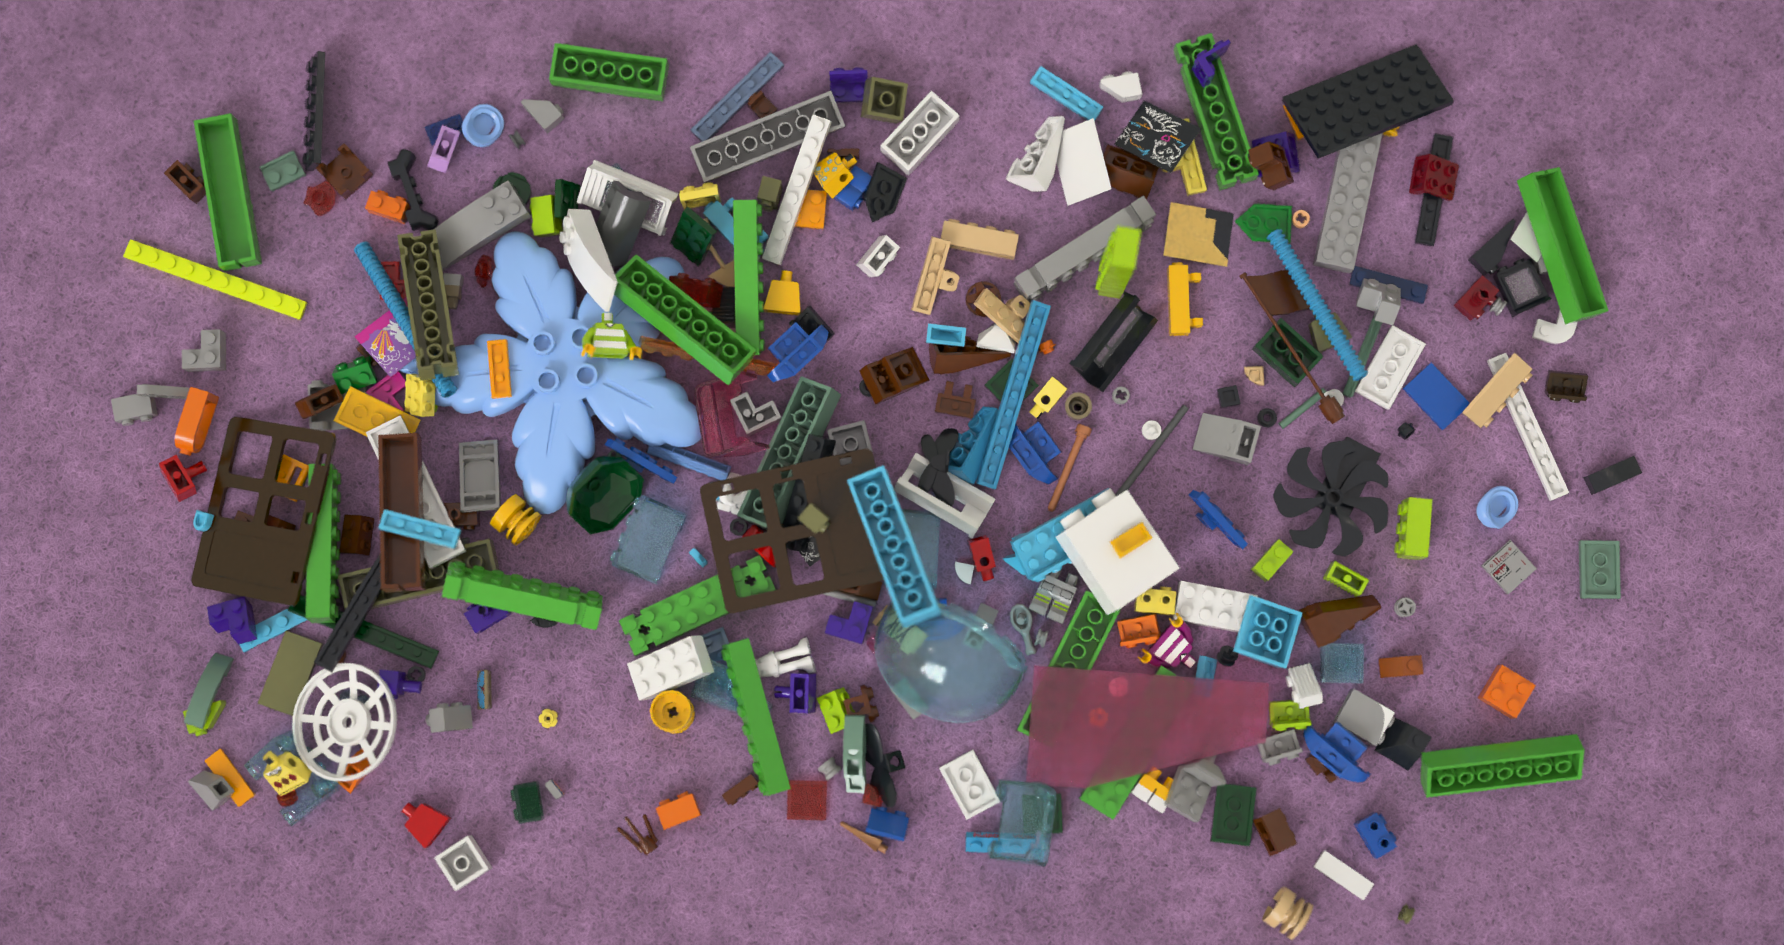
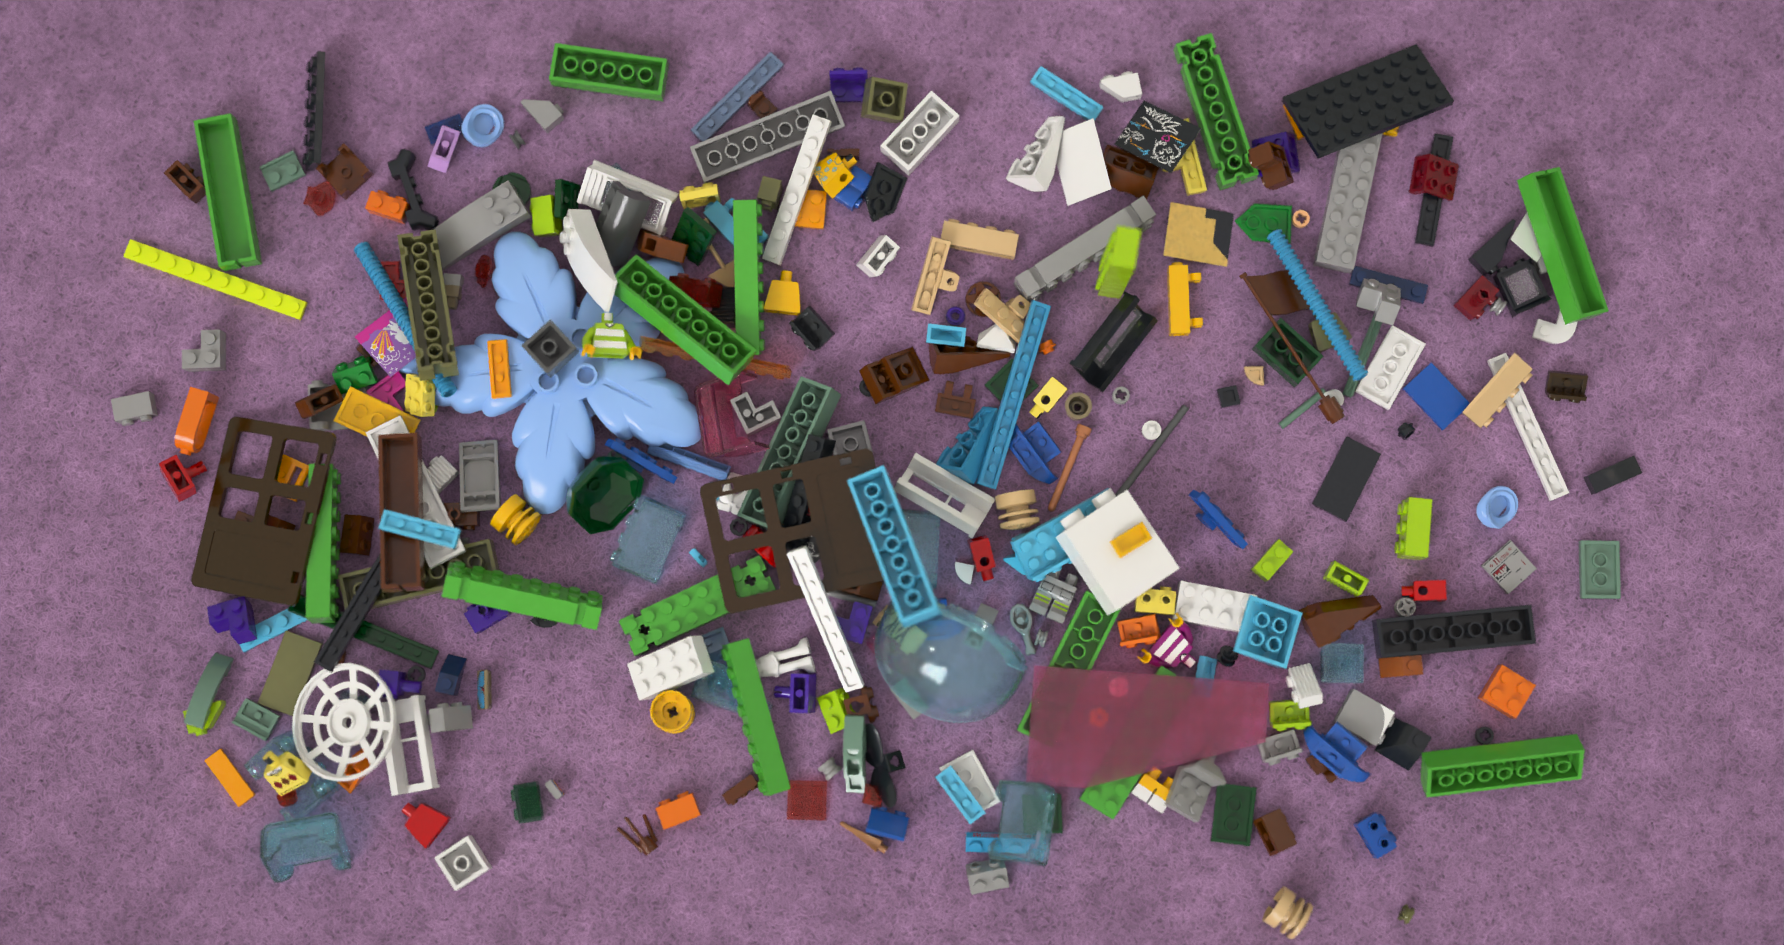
(162, 391): light grey beam -> none
(202, 520): medium azure tile -> none
(212, 789): light grey slope -> none
(256, 719): none -> sand green plate
(303, 842): none -> clear light blue windscreen
(409, 710): none -> white piece
(442, 472): none -> white brick
(451, 675): none -> dark blue slope
(550, 348): none -> dark grey brick
(553, 718): light yellow plate -> none
(661, 246): none -> dark orange slope
(795, 350): blue plate -> none
(815, 519): olive brick -> none
(825, 618): none -> white plate
(935, 474): black piece -> none
(959, 311): none -> dark purple plate
(960, 794): none -> medium azure plate
(986, 876): none -> light grey bracket
(1017, 509): none -> tan wheel
(1202, 65): dark purple bracket -> none
(1227, 438): light grey slope -> none
(1273, 417): black plate -> none
(1331, 458): black piece -> none
(1343, 875): white tile -> none
(1435, 593): none -> red torso
(1454, 631): none -> black brick
(1481, 730): none -> black bush

